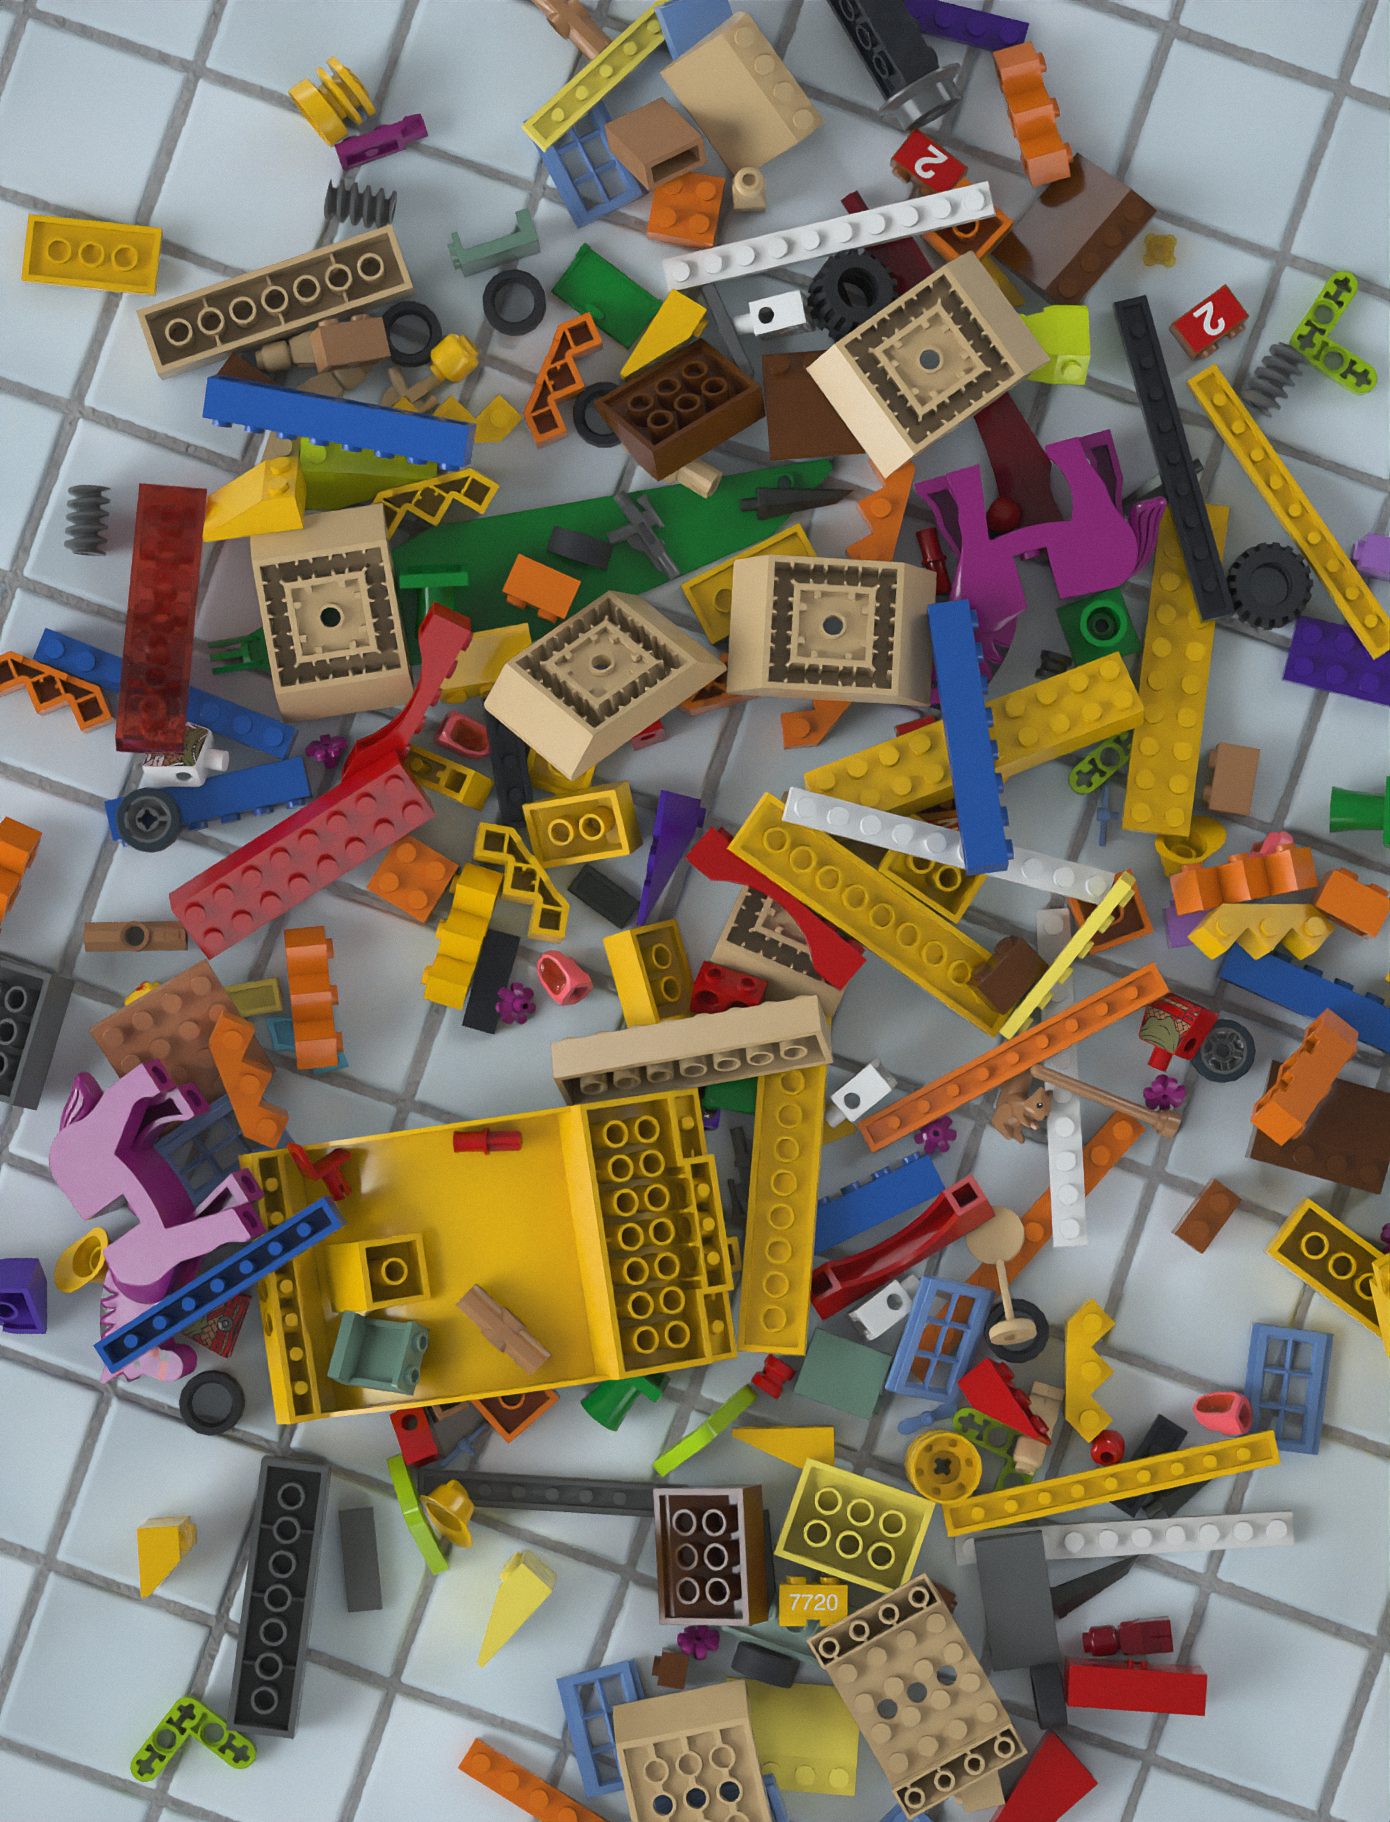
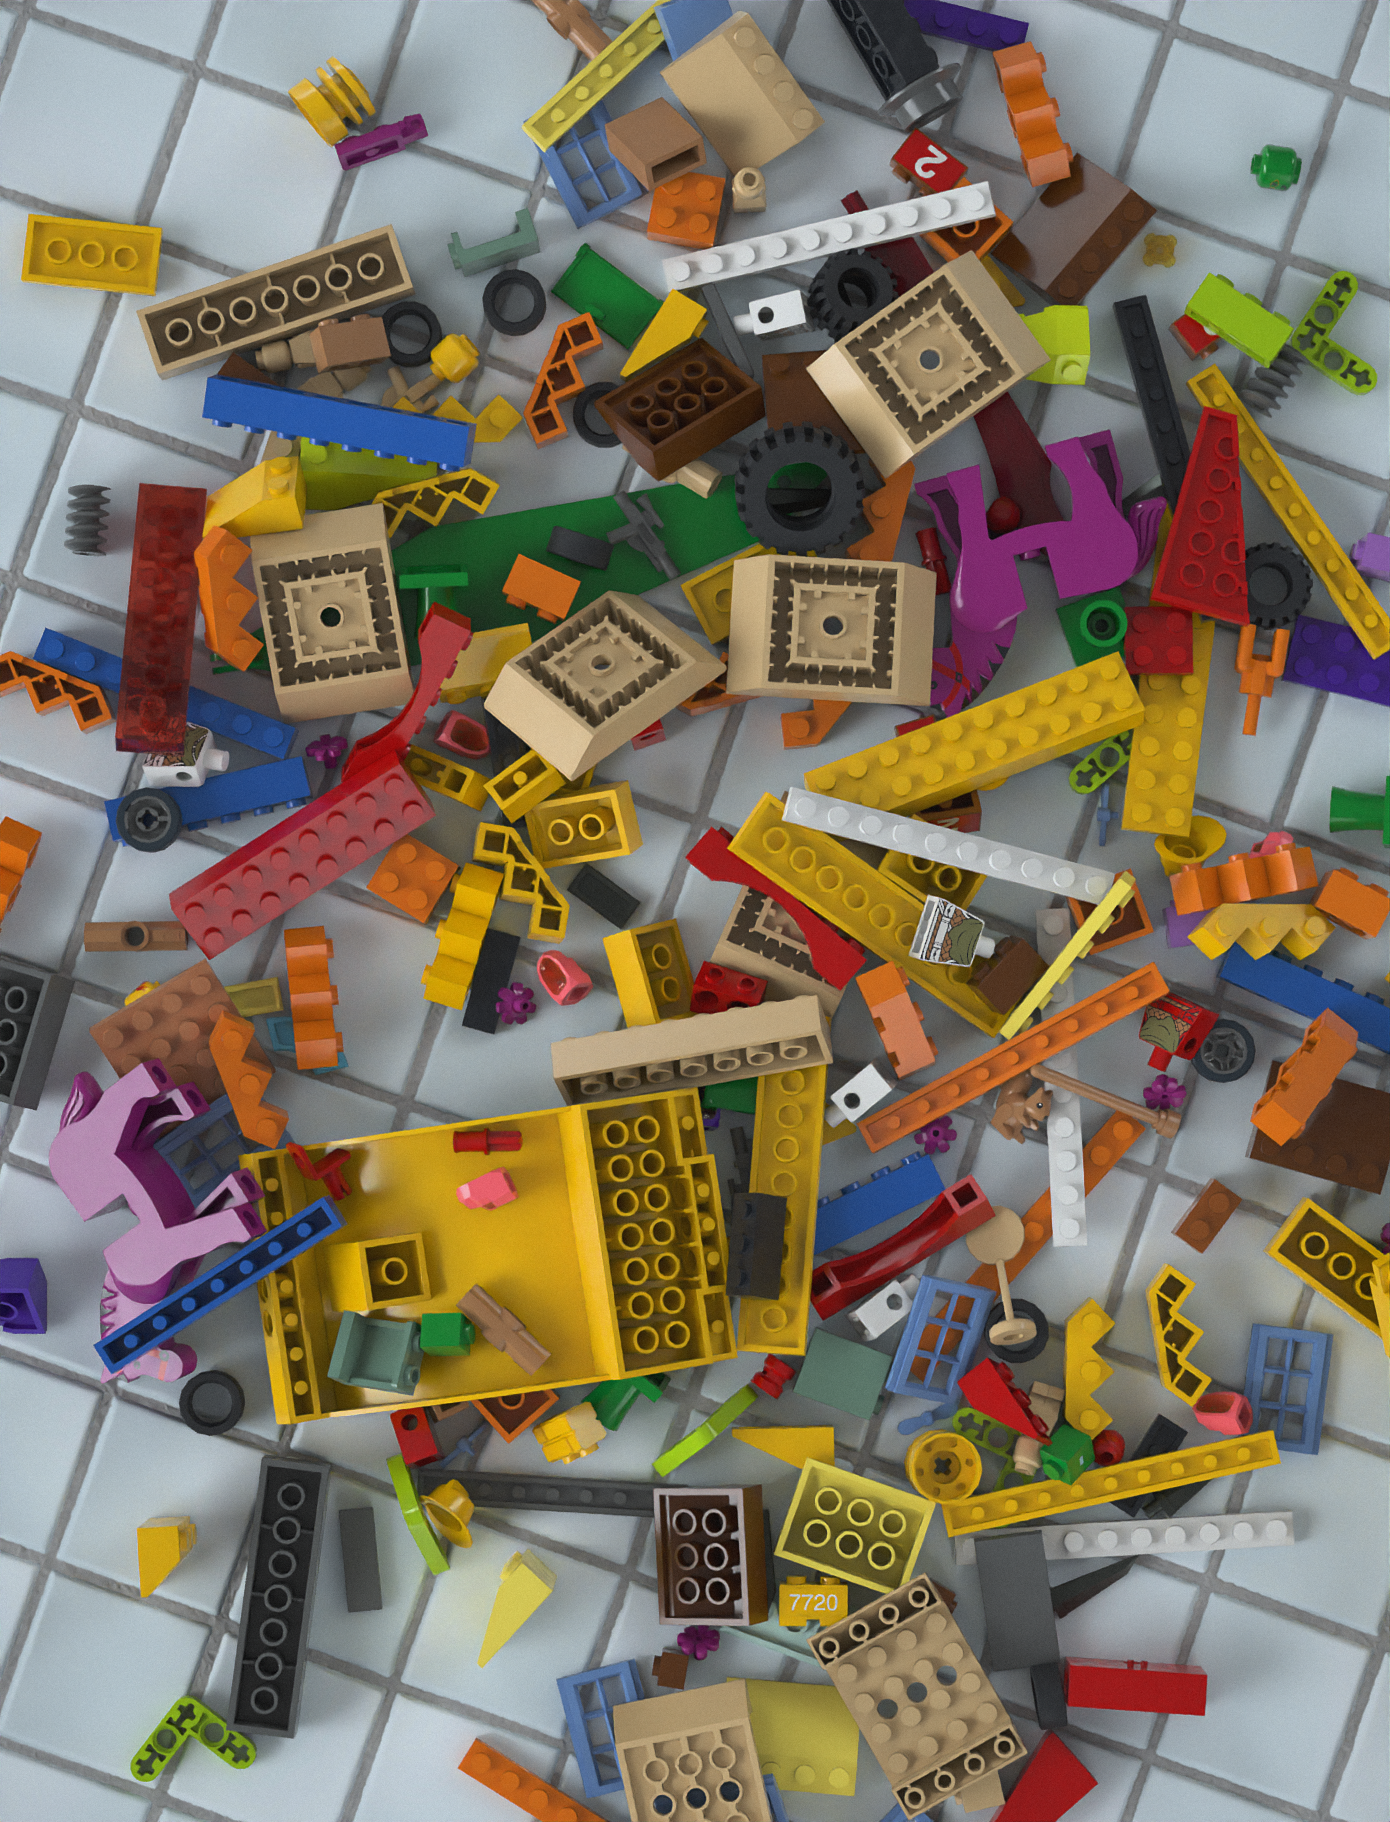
(83, 1262): yellow piece -> none
(221, 1327): torso -> none
(224, 599): none -> orange brick
(359, 205): dark grey piece -> none
(446, 1334): none -> green brick
(488, 1190): none -> coral rock
(524, 785): none -> yellow brick
(570, 1433): none -> yellow brick
(672, 833): dark purple wedge -> none
(756, 1246): none -> black brick
(765, 1664): black tyre -> none
(799, 532): none -> black tyre
(897, 1020): none -> orange brick
(949, 935): none -> torso
(968, 738): blue brick -> none
(1052, 664): pearl dark grey wheel -> none
(1067, 1455): none -> green brick
(1131, 1637): dark red piece -> none
(1158, 641): none -> red plate
(1174, 1334): none -> yellow brick
(1206, 540): none -> red wing
(1231, 779): medium nougat brick -> none
(1239, 319): none -> lime brick
(1258, 671): none -> orange plant
(1276, 167): none -> green head

